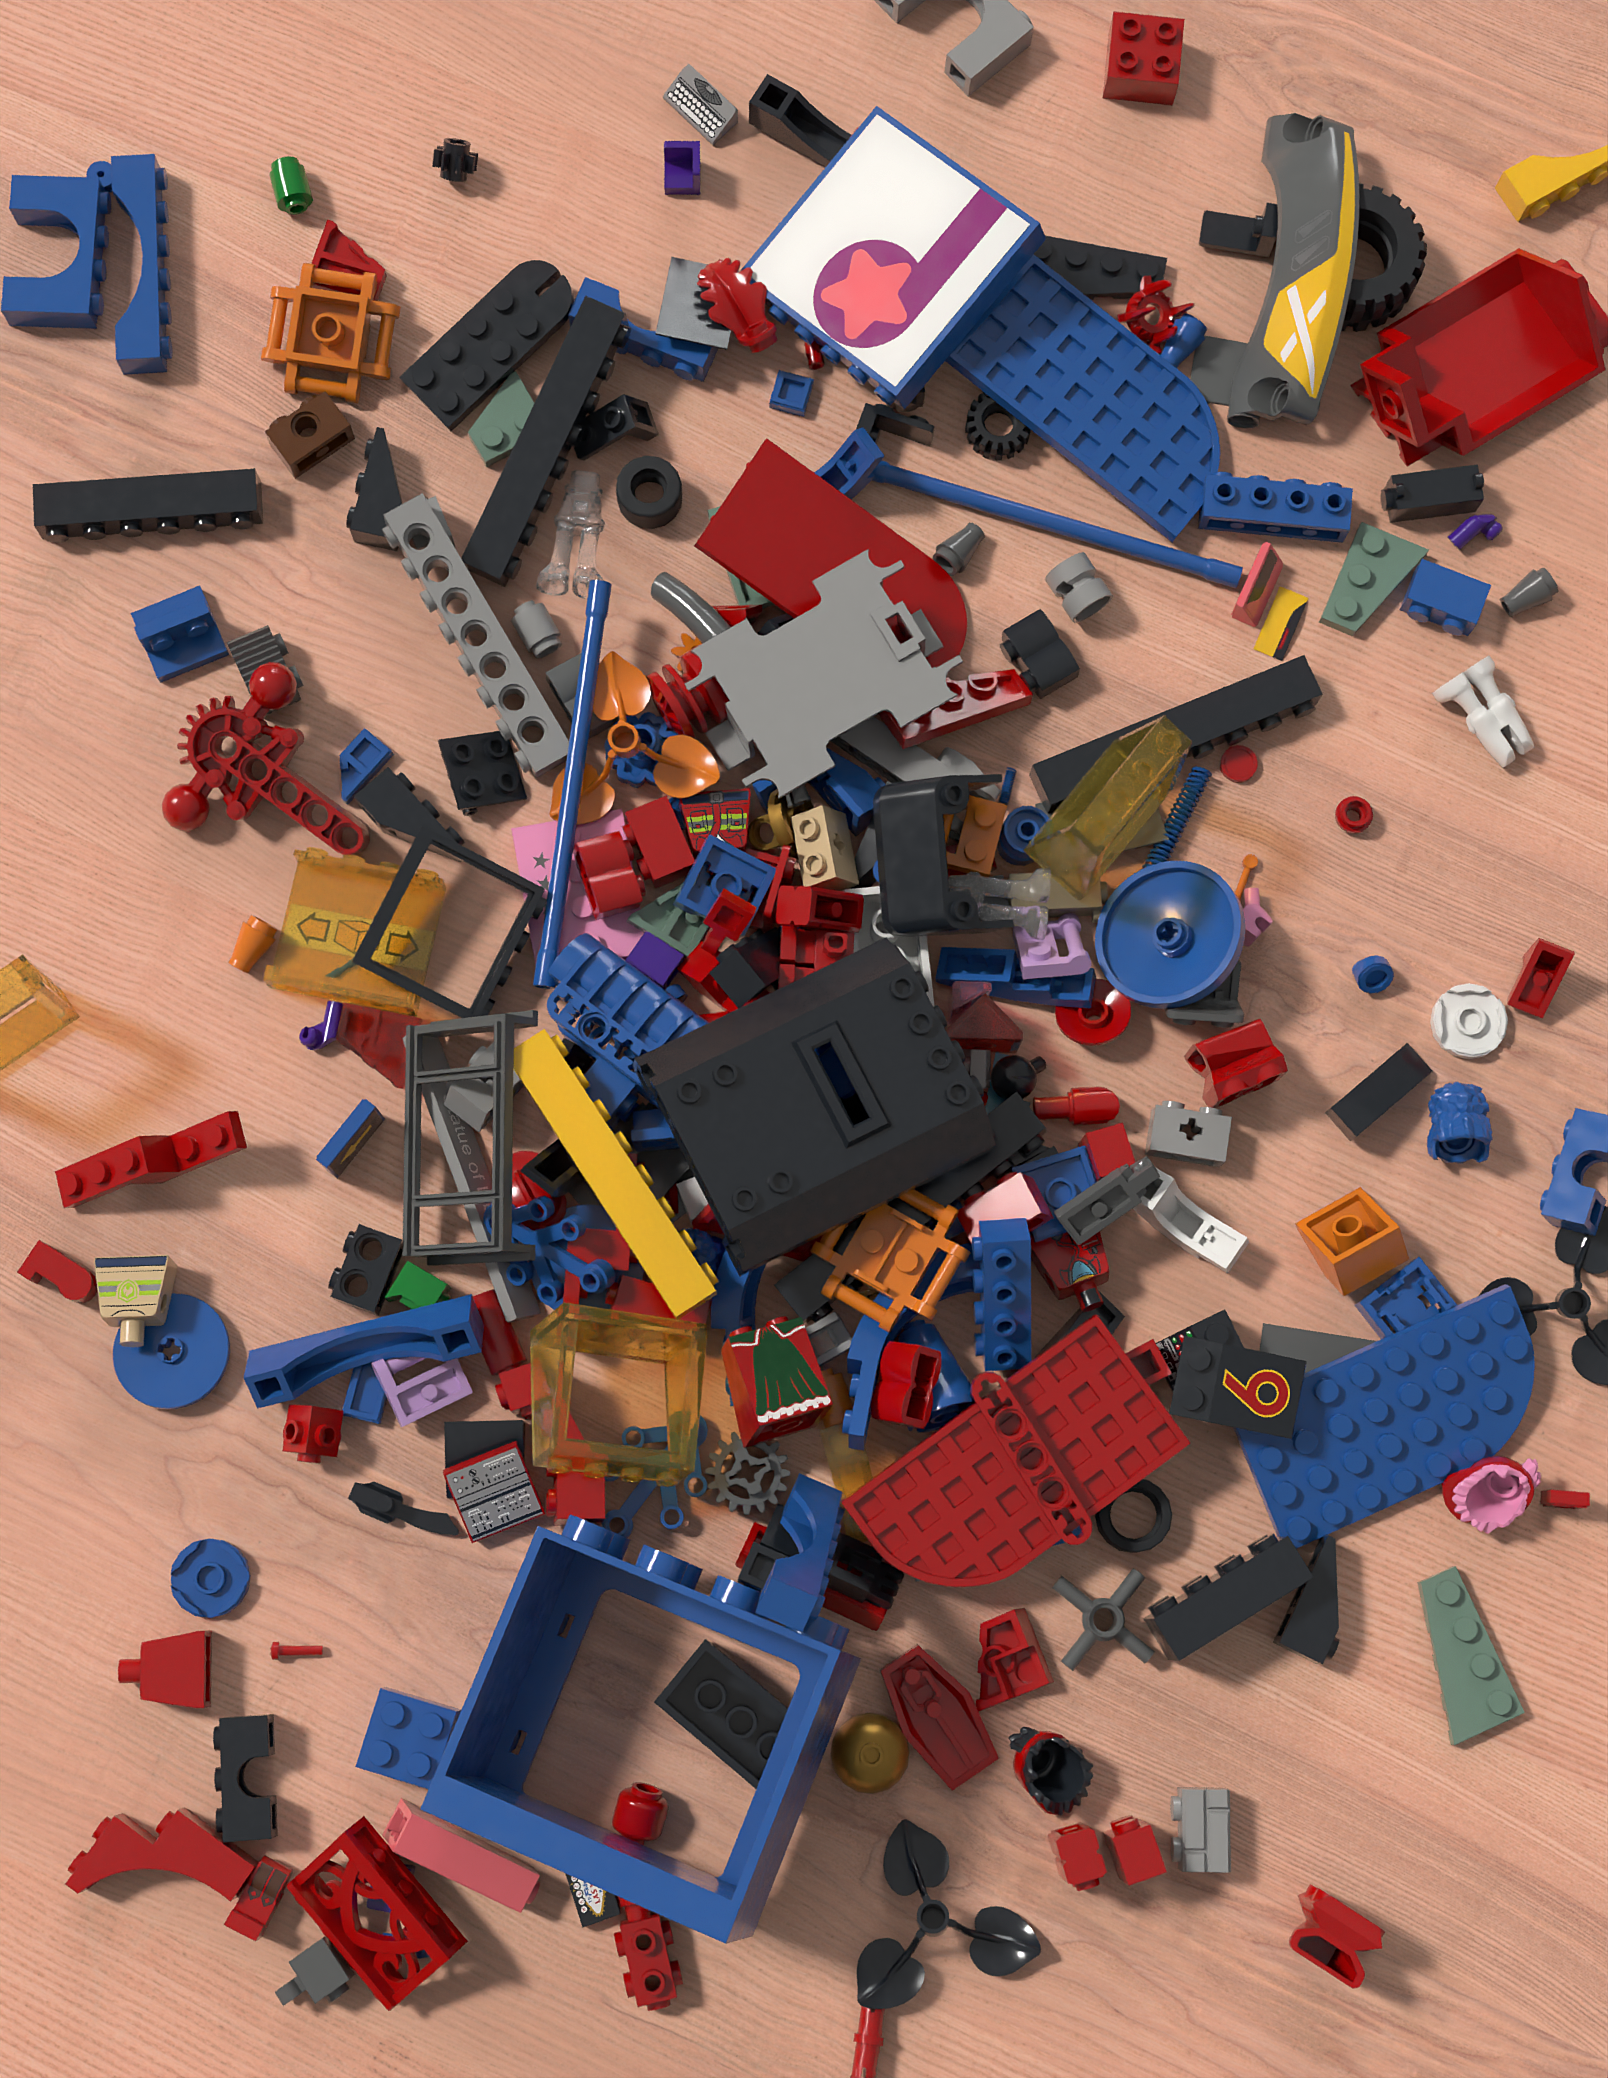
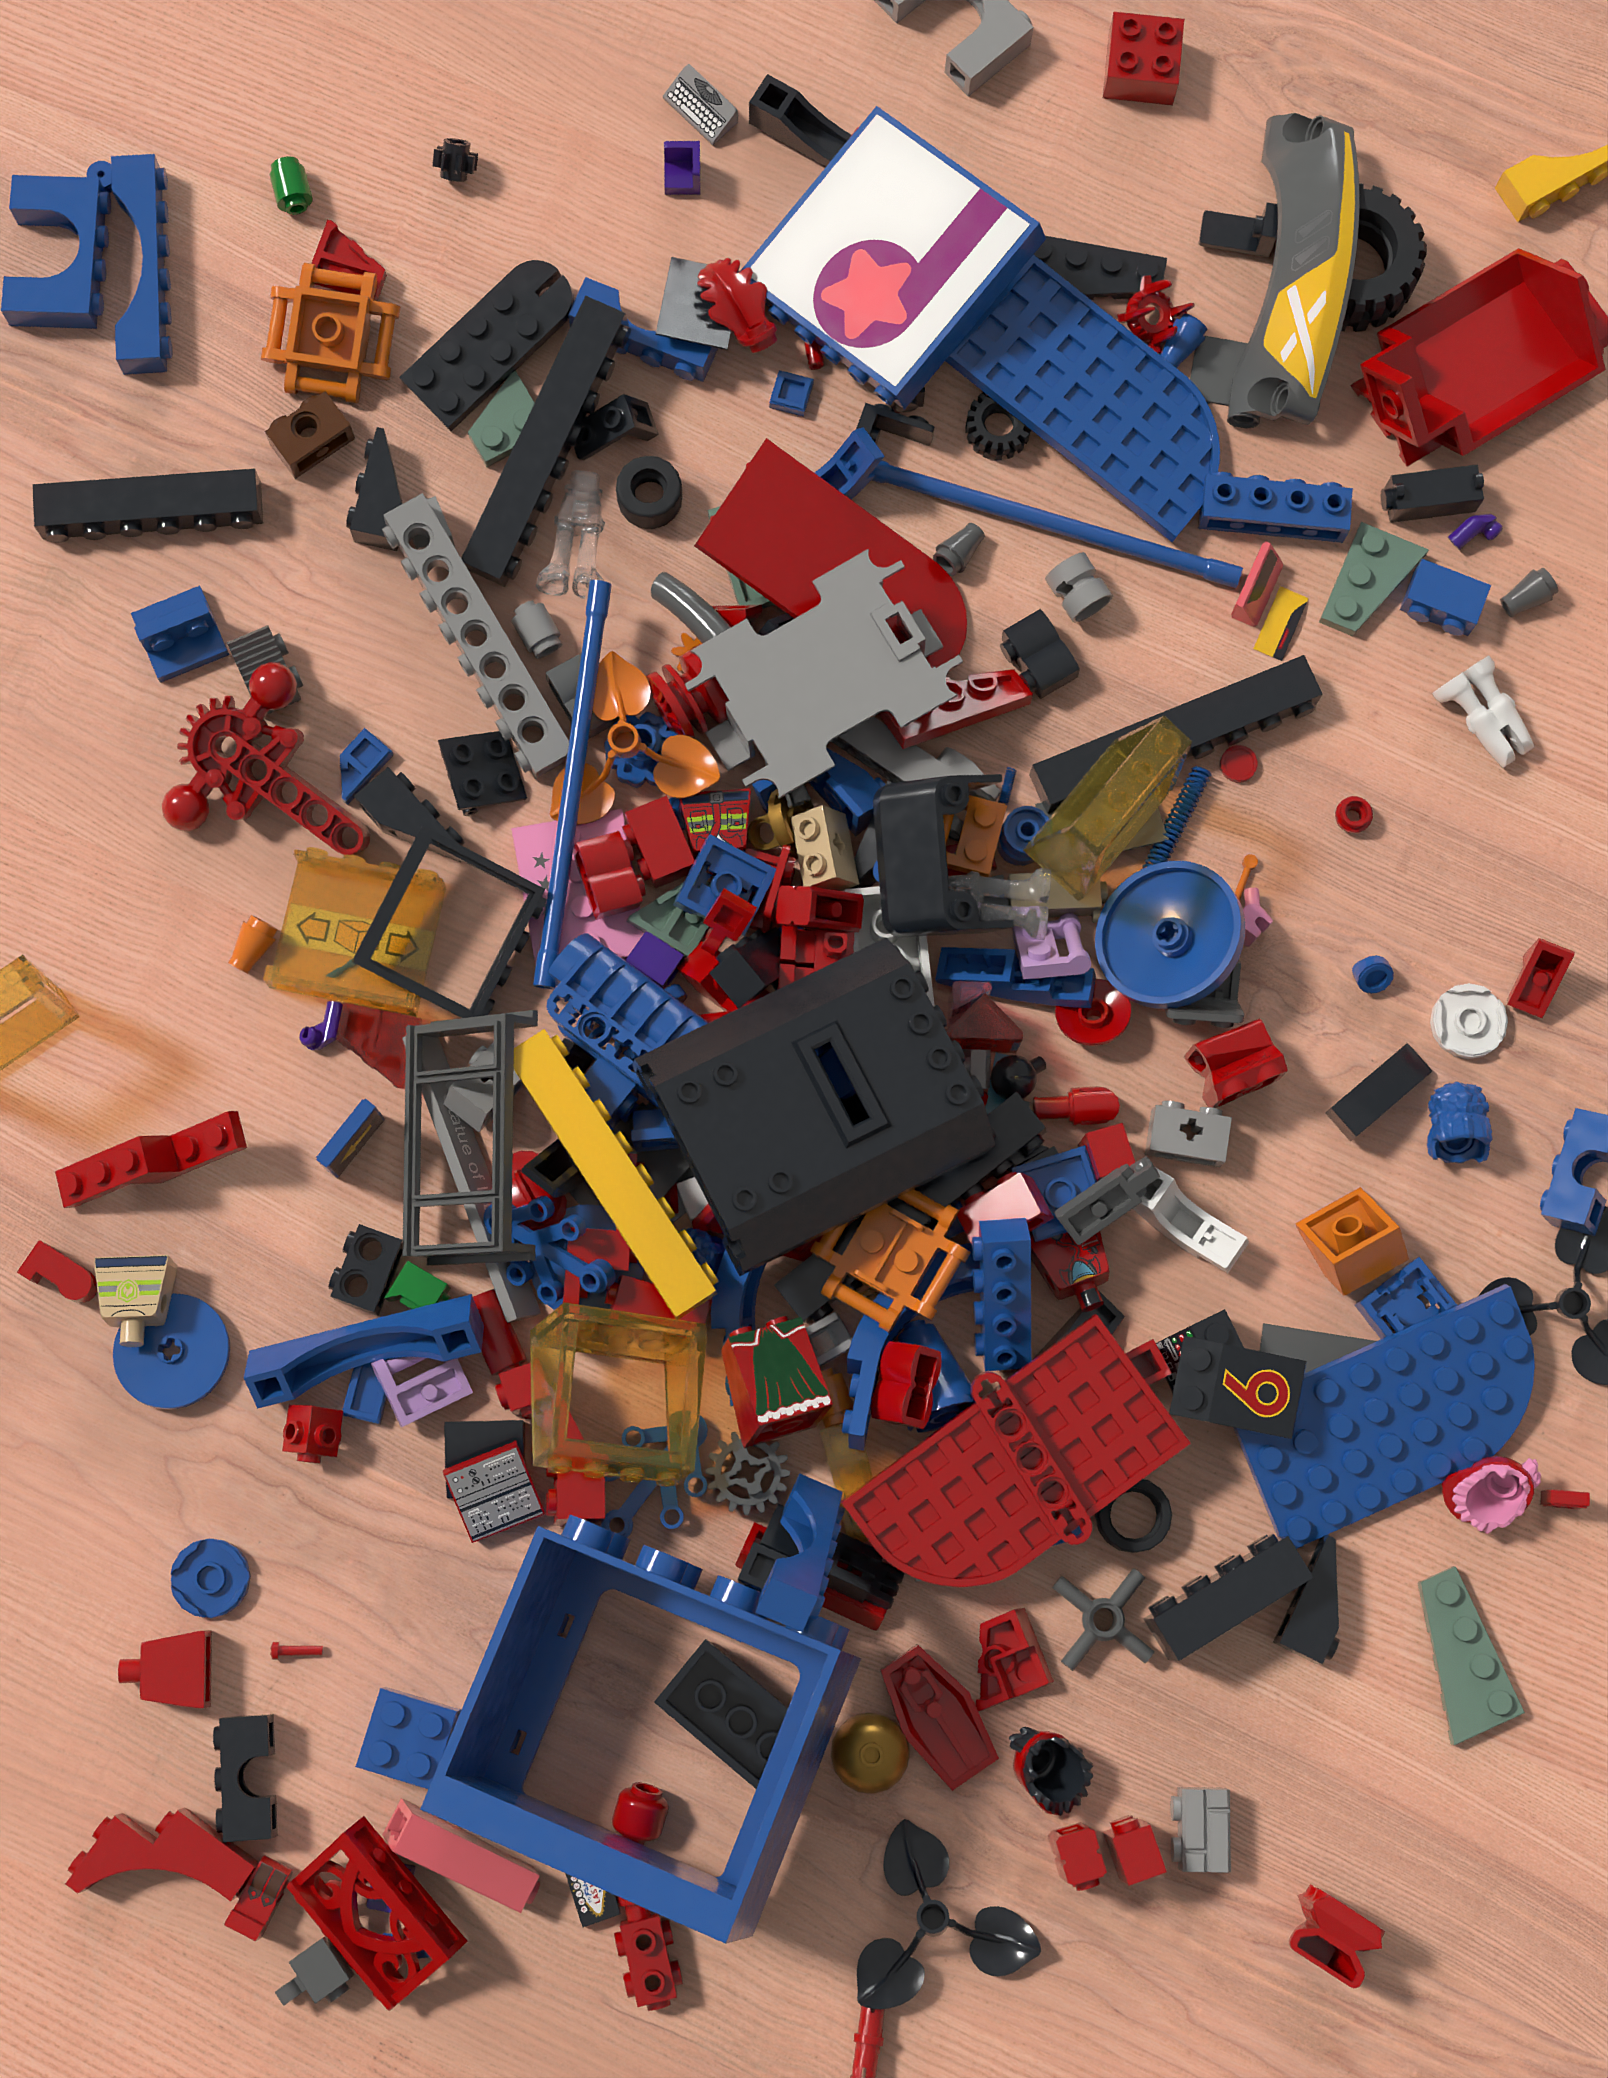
(386, 1505): black piece -> none

